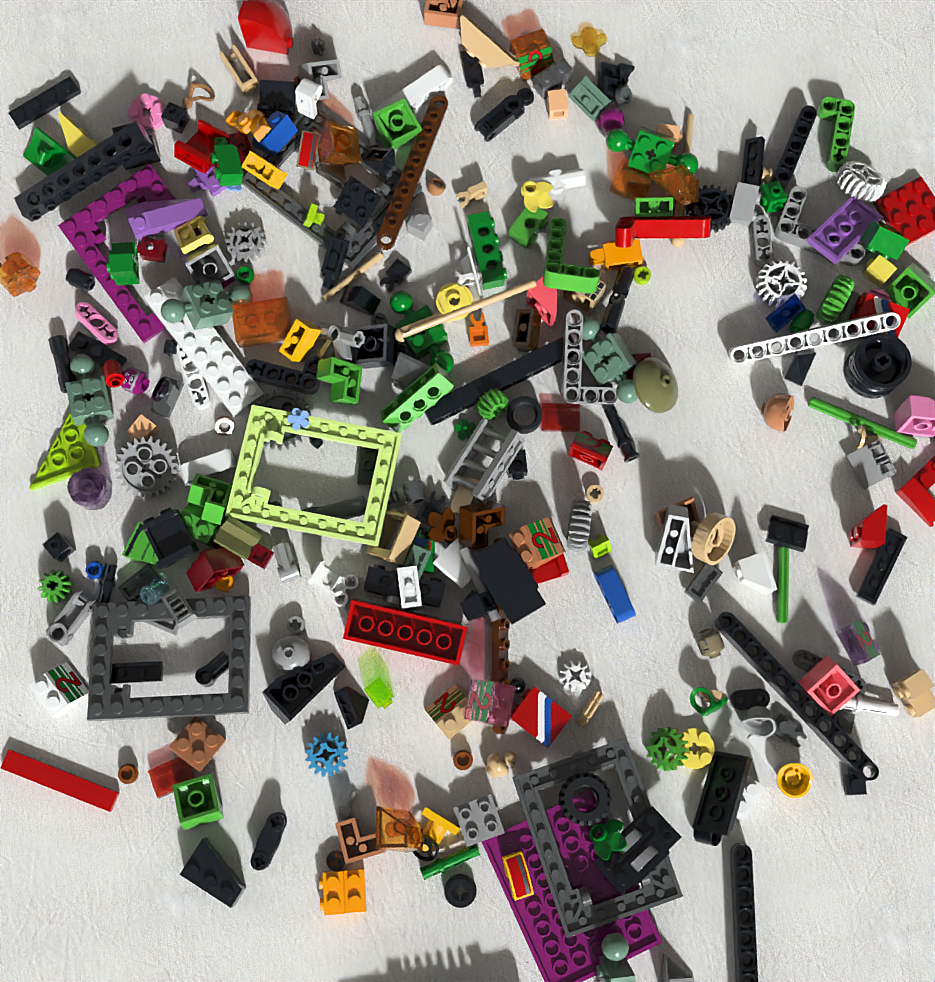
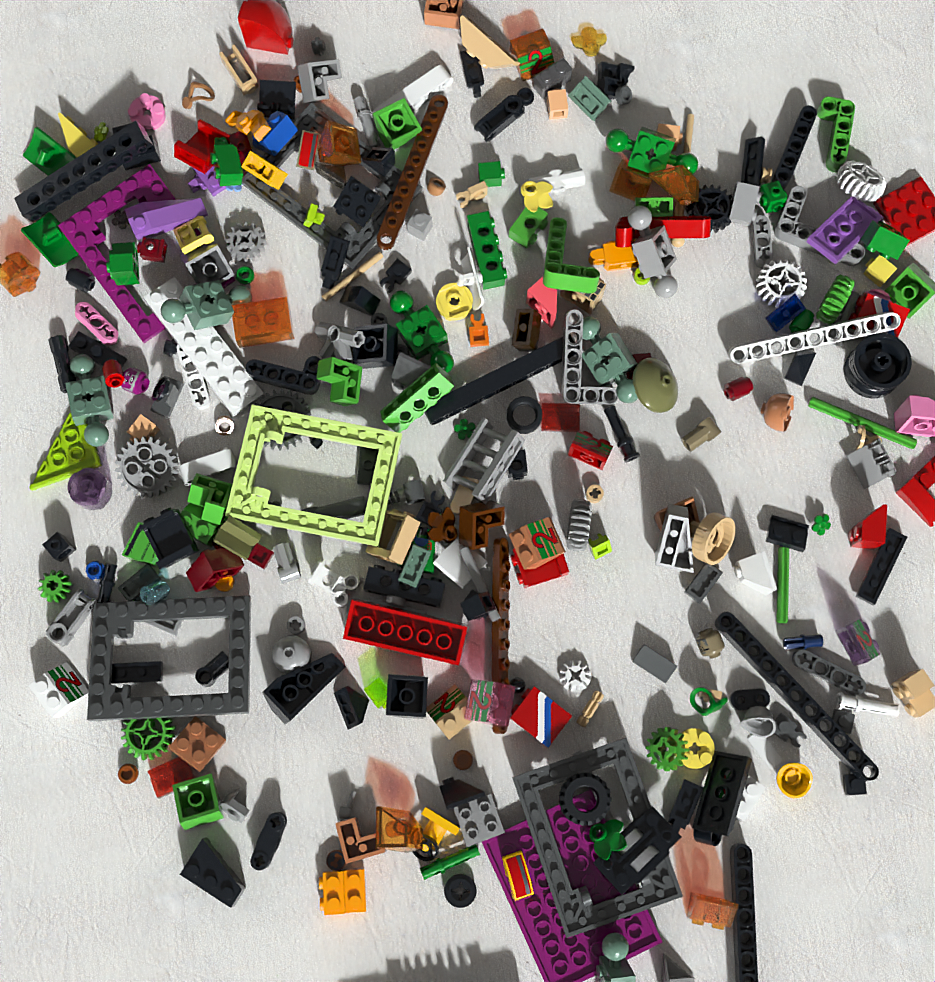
(44, 103): black plate -> none
(50, 240): none -> green shield
(59, 780): red tile -> none
(100, 132): none -> lime plant
(120, 219): none -> clear smoke plant
(145, 751): none -> bright green gear
(175, 117): black brick -> none
(186, 618): light grey slope -> none
(234, 809): none -> light grey plate
(298, 419): light blue plant -> none
(300, 340): yellow brick -> none
(306, 96): white plate -> none
(325, 745): dark azure gear -> none
(406, 696): none -> black slope
(409, 587): white plate -> none
(436, 319): tan bar -> none
(458, 792): none -> black slope
(491, 173): none -> green brick
(492, 404): bright green gear -> none
(499, 767): tan animal -> none
(508, 580): black piece -> none
(611, 119): magenta head -> none
(614, 594): blue beam -> none
(617, 300): black piece -> none
(653, 251): none -> light grey brick
(654, 663): none -> dark grey slope
(684, 805): none -> black hinge
(704, 432): none -> dark tan piece
(711, 910): none -> clear orange slope
(738, 388): none -> dark red brick
(803, 642): none -> dark blue axle
(821, 524): none -> green plant
(829, 685): coral slope -> none

